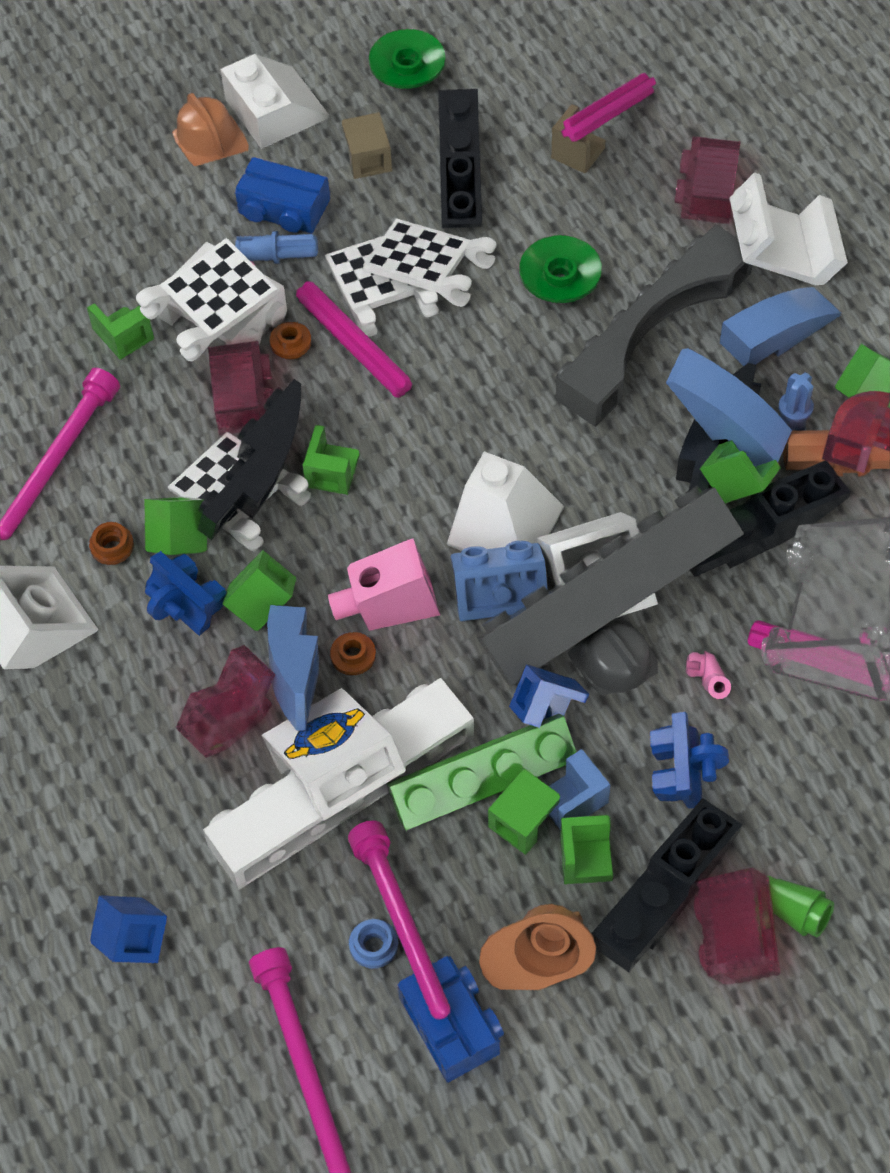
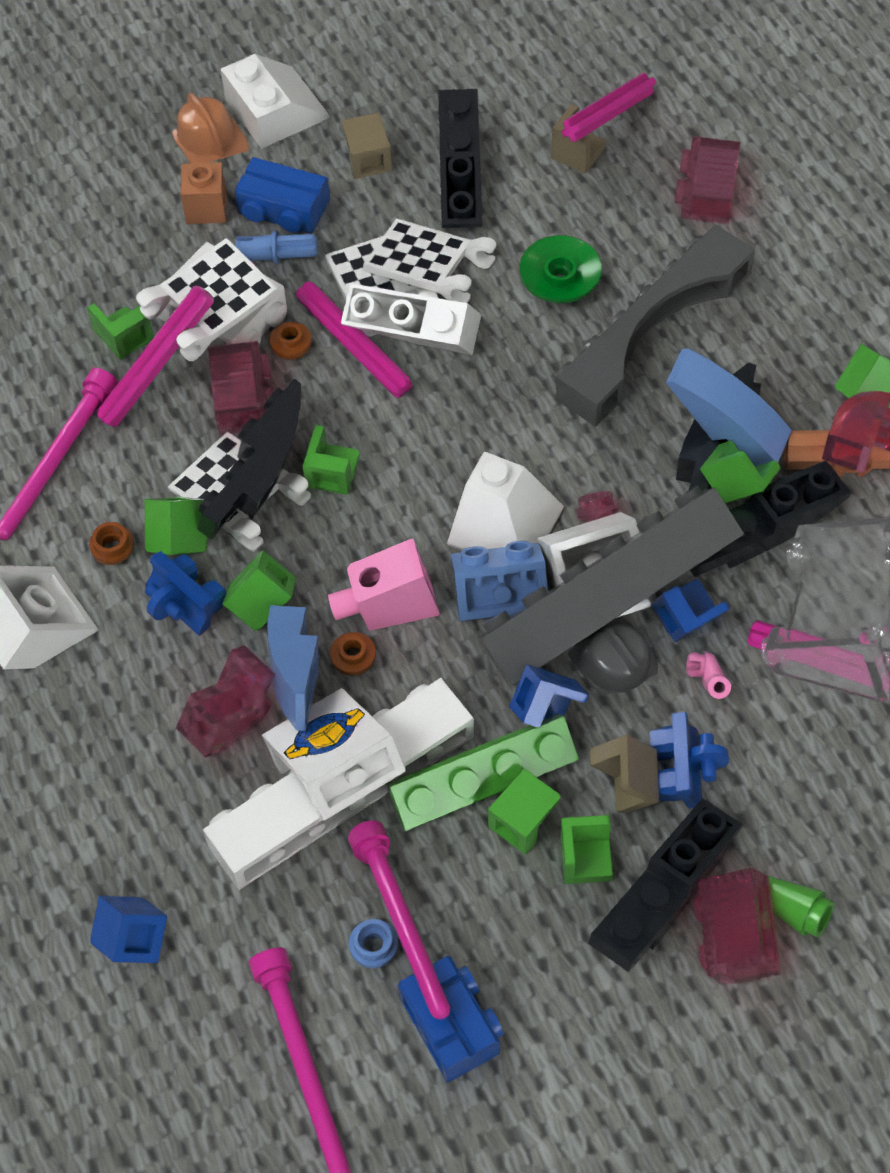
(154, 356): none -> dark pink axle
(203, 193): none -> nougat brick
(407, 58): green dish -> none
(412, 318): none -> white slope
(538, 950): nougat piece -> none
(580, 790): medium blue panel -> none
(596, 506): none -> clear pink plate
(634, 771): none -> dark tan panel
(687, 609): none -> blue panel
(776, 324): medium blue slope -> none
(784, 242): white panel -> none
(796, 403): medium blue axle -> none

